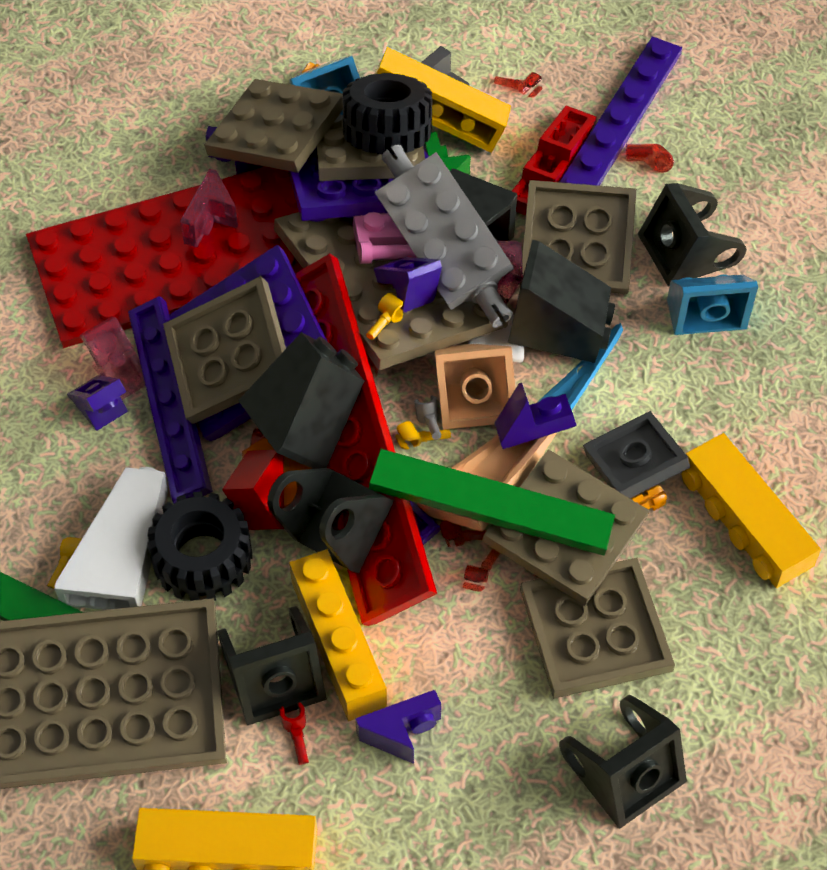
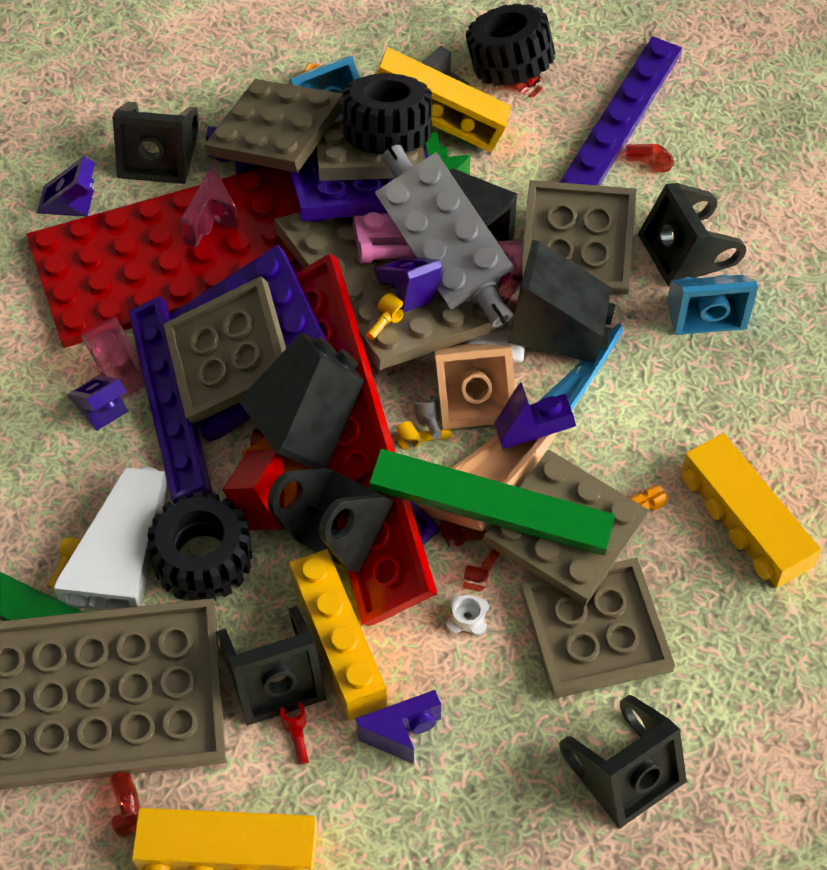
(69, 191): none -> dark purple slope
(128, 803): none -> clear red arm
(171, 133): none -> pearl dark grey hose
(468, 604): none -> white plate
(510, 44): none -> black tyre
(555, 151): red slope -> none
(636, 455): dark grey plate -> none

